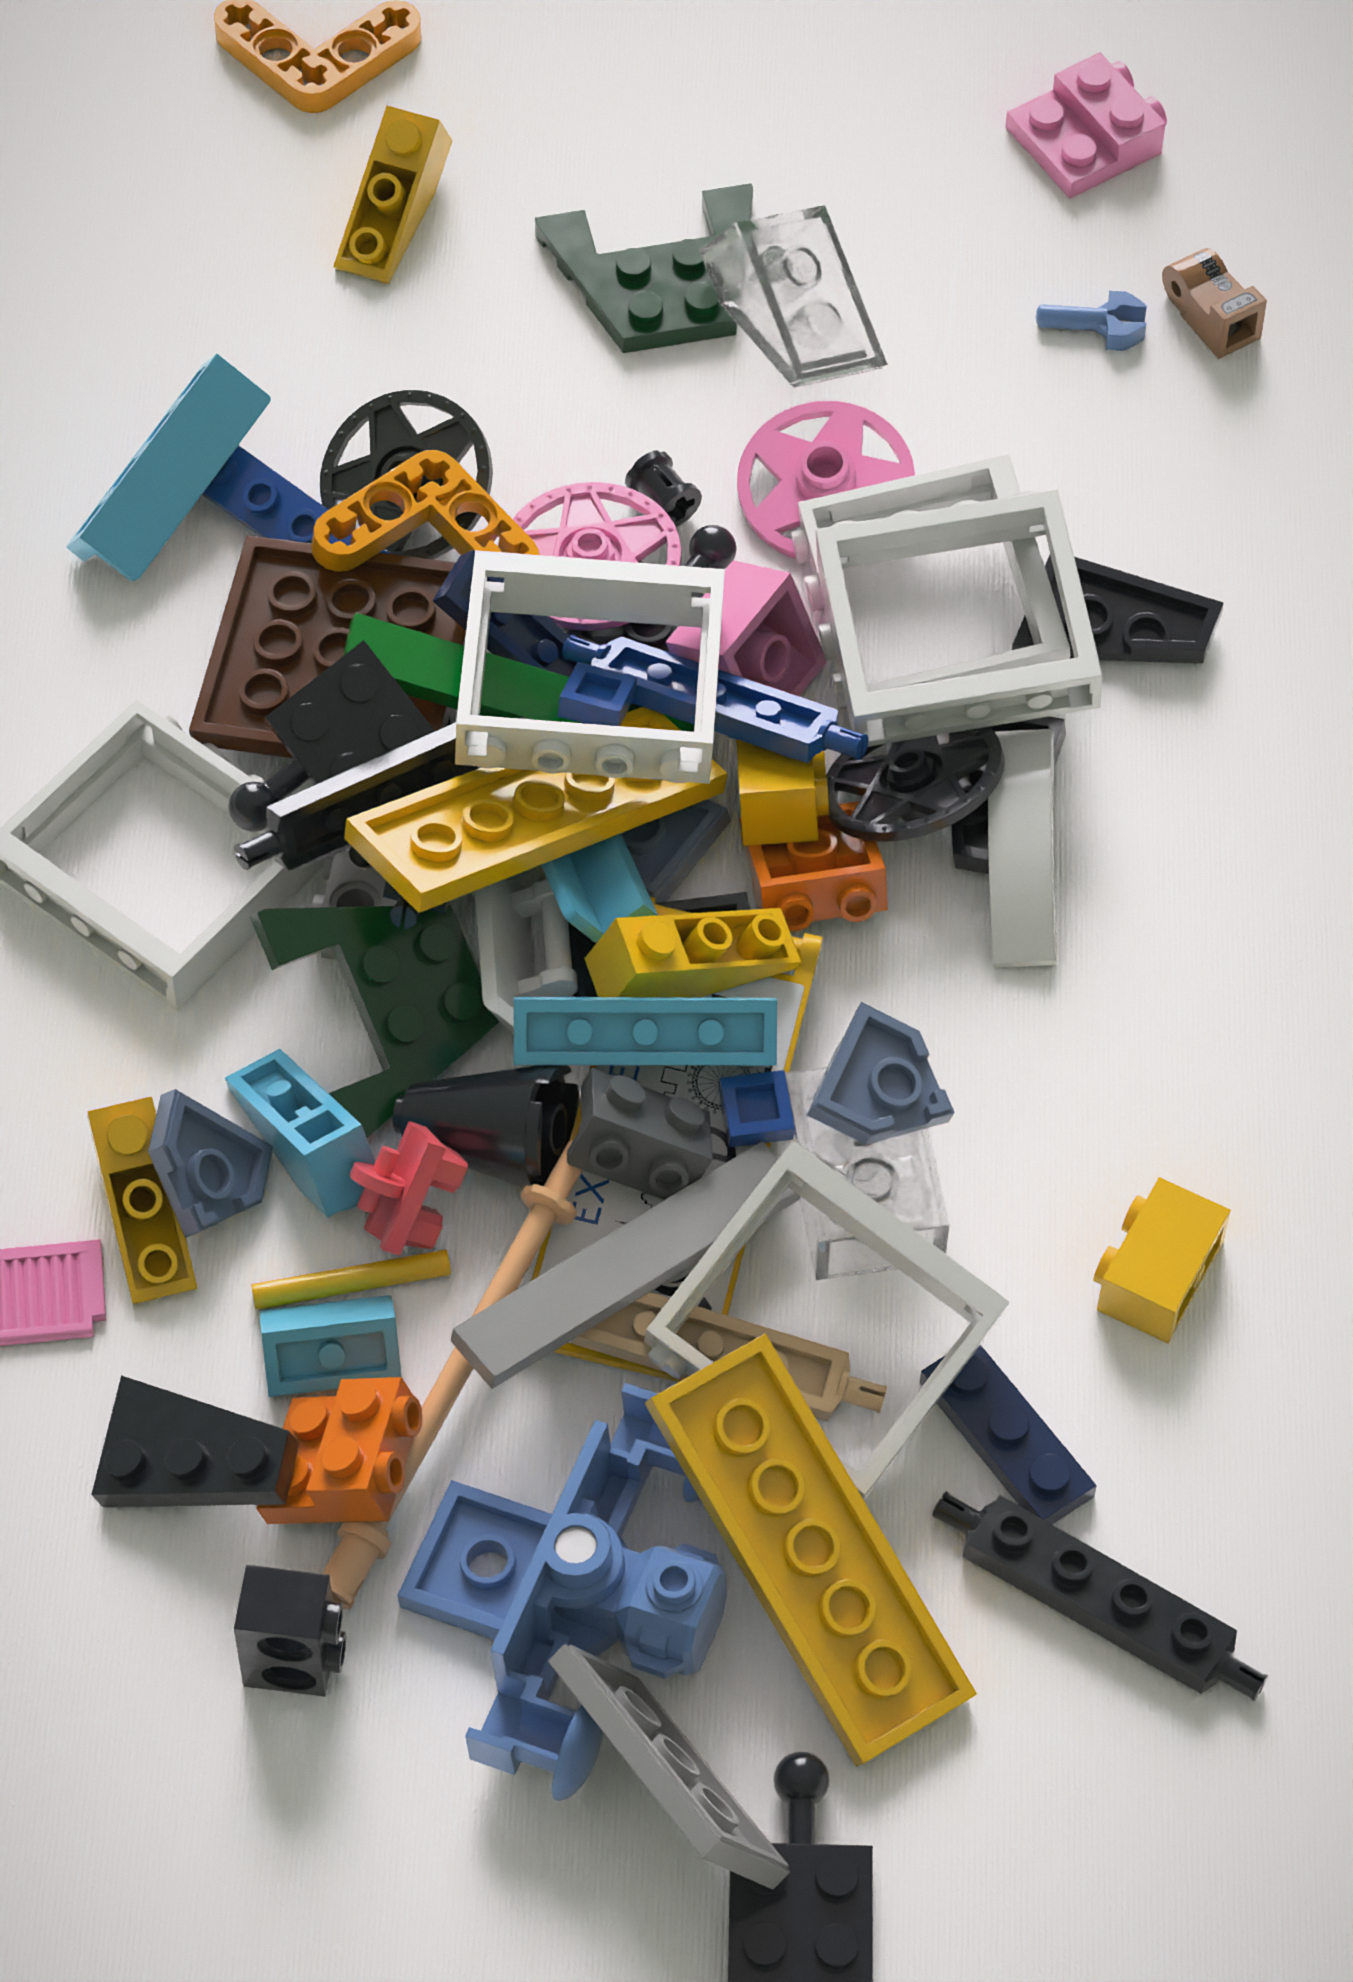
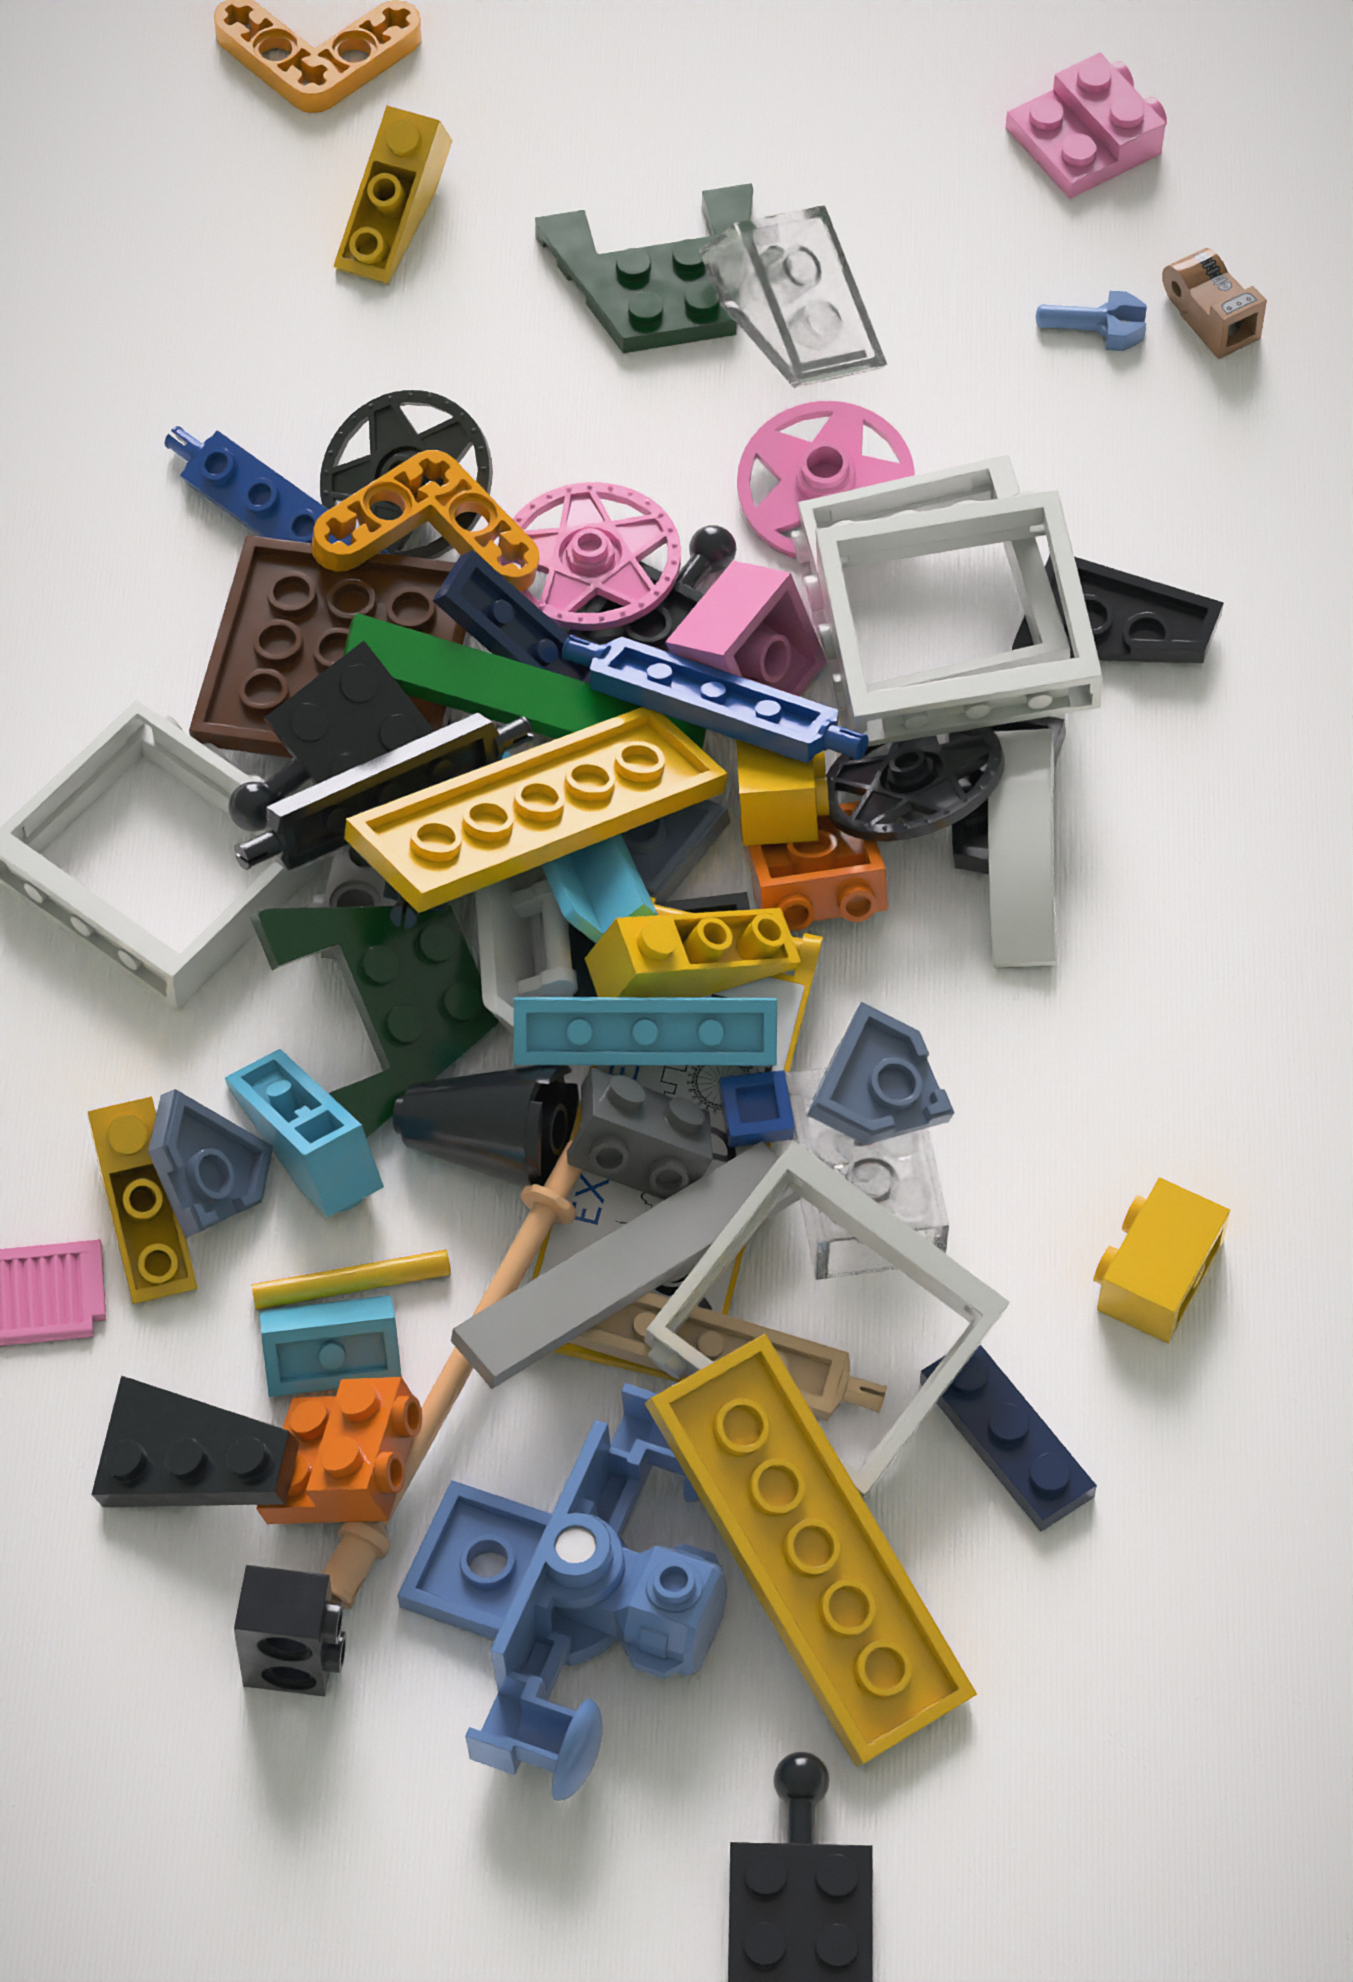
(171, 469): medium azure panel -> none
(399, 1185): coral hips -> none
(593, 592): white window -> none
(597, 695): blue plate -> none
(664, 486): black bush -> none
(670, 1767): light grey tile -> none
(1101, 1594): black plate -> none

